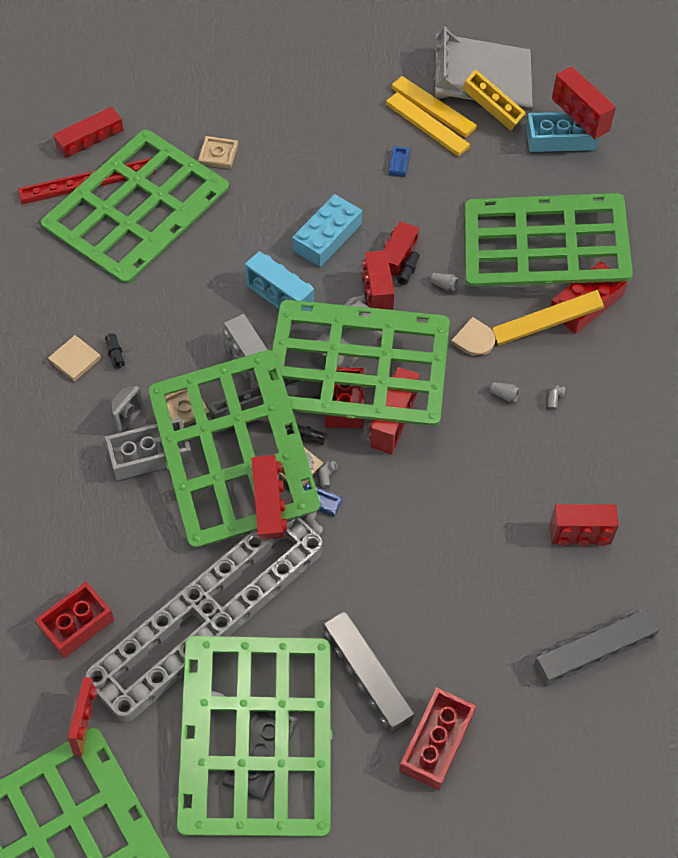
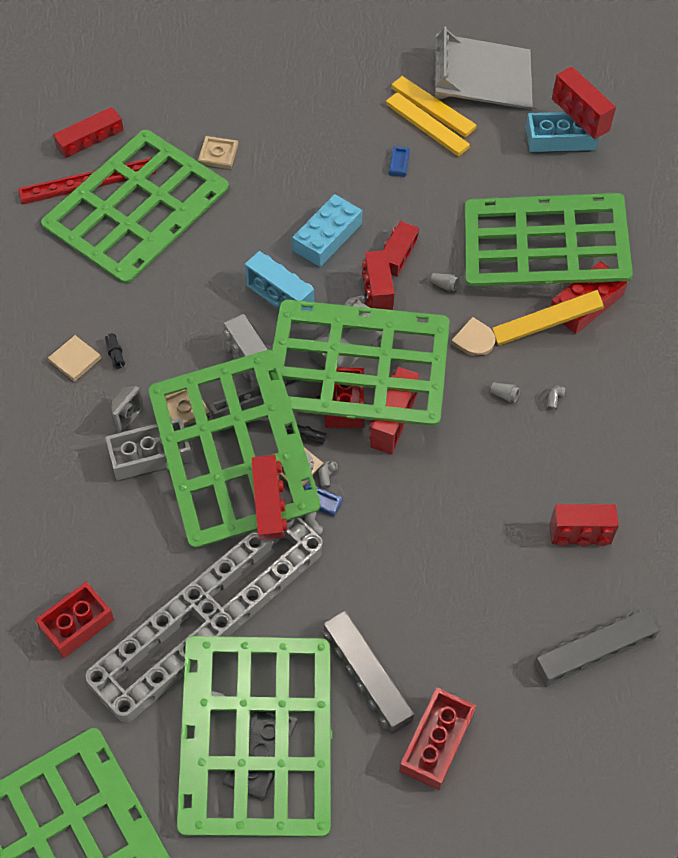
(81, 716): red wing -> none
(408, 267): black pin -> none
(493, 100): yellow brick -> none

